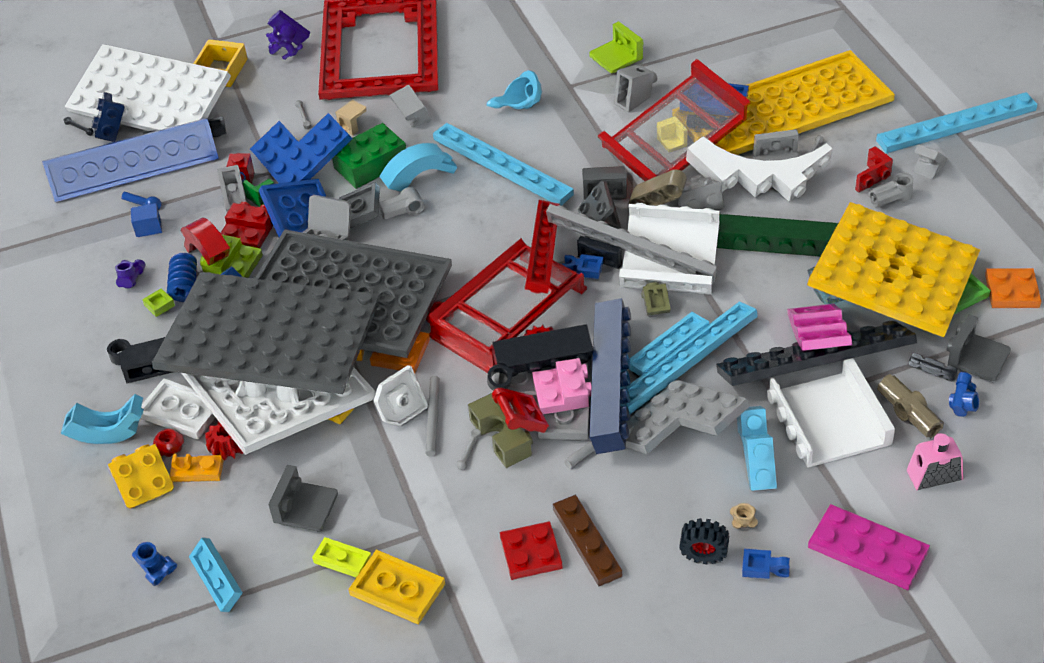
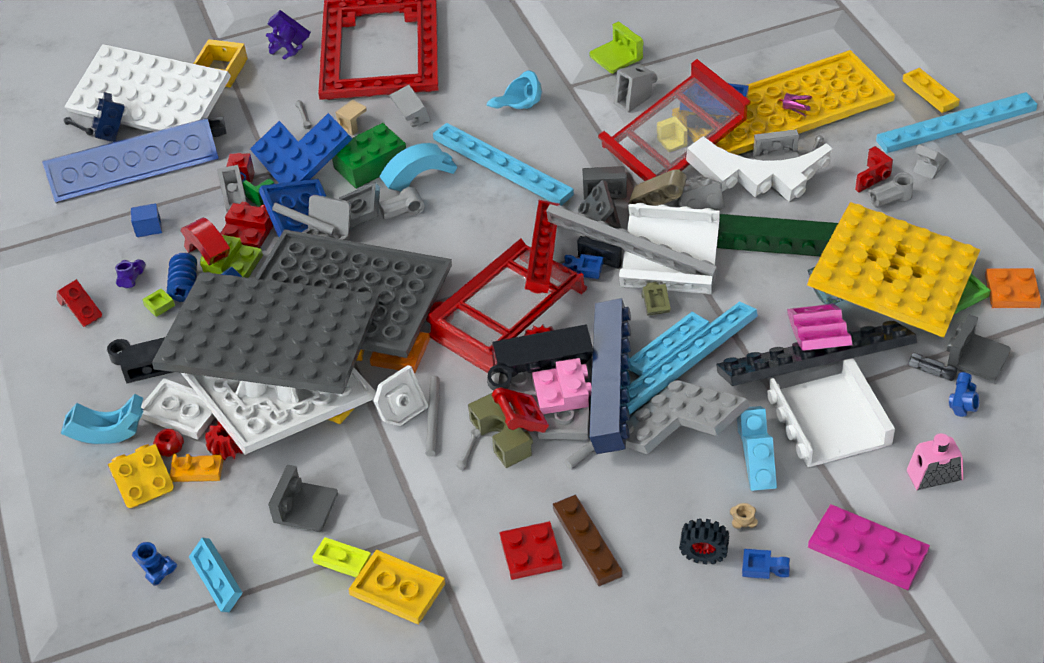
(79, 303): none -> red bracket
(141, 200): blue bar -> none
(304, 218): none -> light grey bar
(790, 102): none -> flat silver piece
(910, 406): dark tan piece -> none
(931, 90): none -> yellow plate

